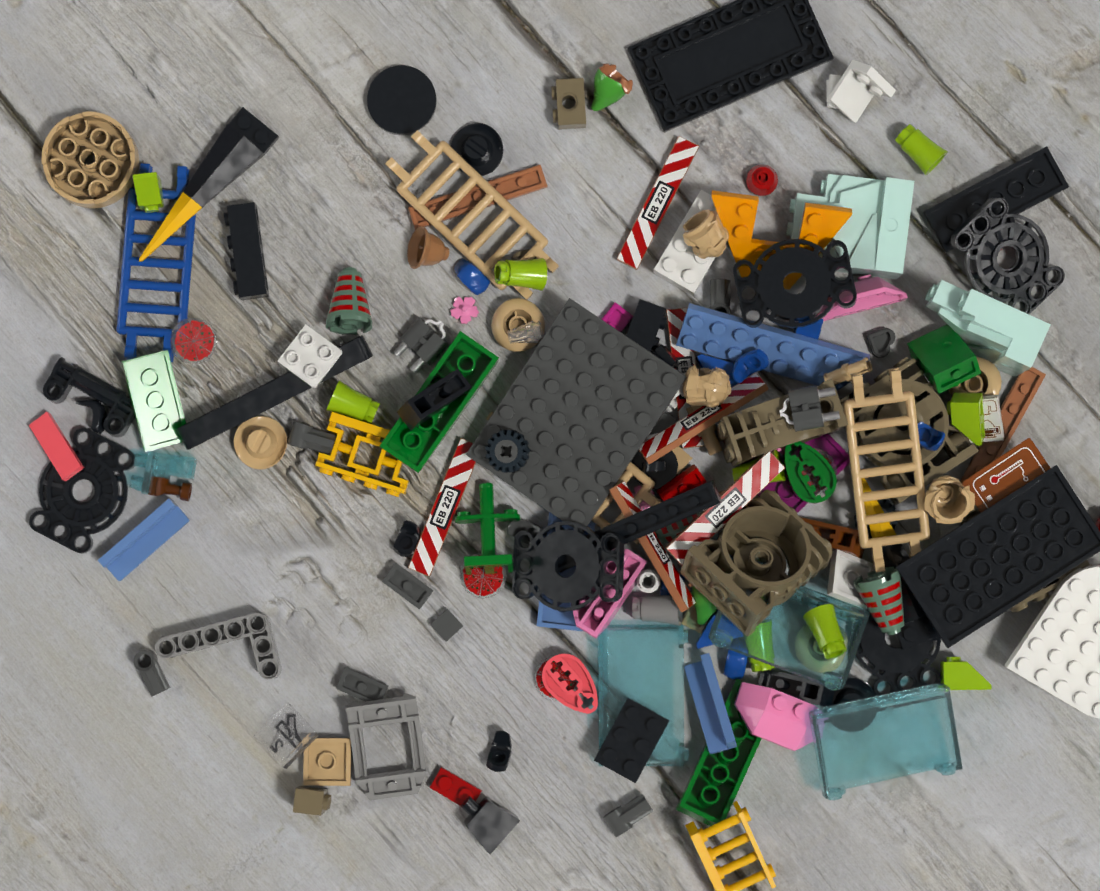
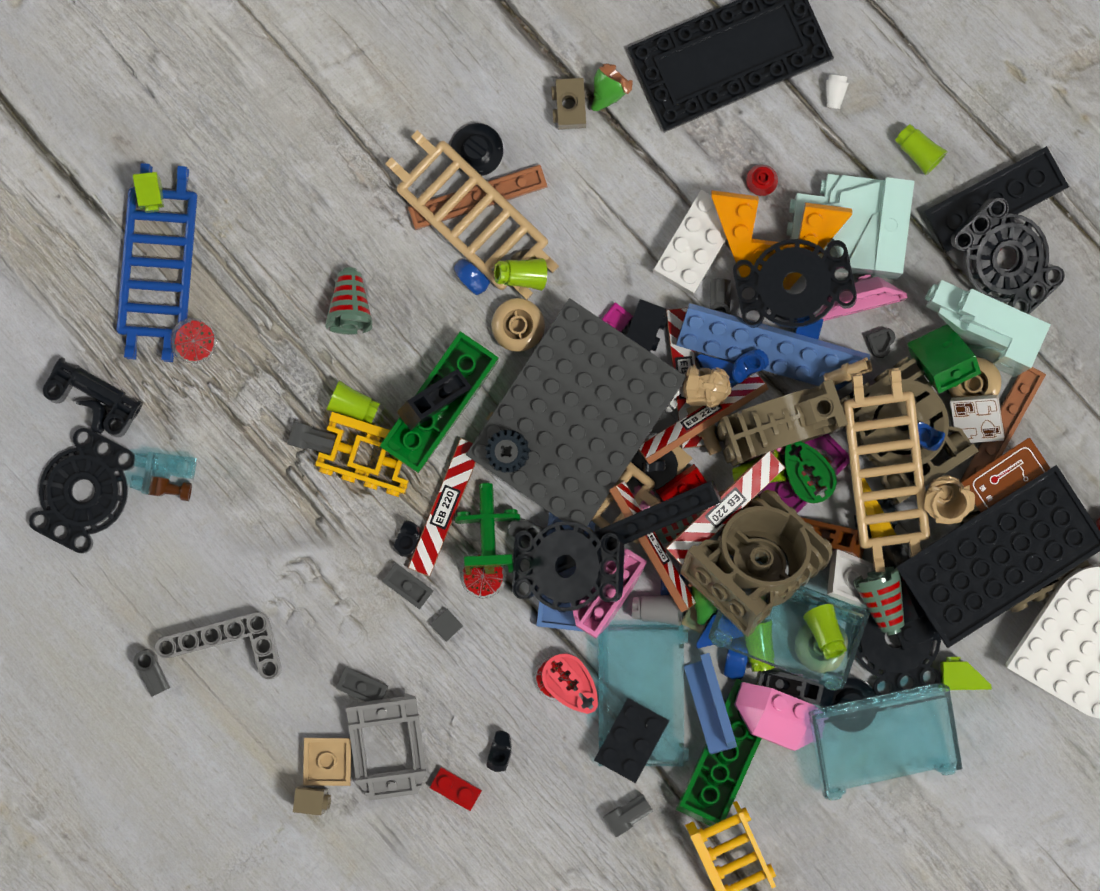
(56, 446): coral tile -> none
(99, 182): tan brick -> none
(144, 539): medium blue panel -> none
(154, 399): tile -> none
(234, 152): black plate -> none
(247, 251): black brick -> none
(260, 442): tan hat -> none
(265, 397): black beam -> none
(286, 735): clear tile -> none
(309, 356): white bracket -> none
(401, 100): black tile -> none
(423, 341): dark grey piece -> none
(425, 249): medium nougat hat -> none
(464, 309): bright pink plant -> none
(488, 822): black torso -> none
(526, 333): clear cone -> none
(655, 581): white cone -> none
(657, 203): tile -> none
(664, 353): black tile -> none
(706, 234): tan helmet -> none
(807, 408): dark grey piece -> none
(857, 89): white bracket -> none
(968, 415): lime slope -> none

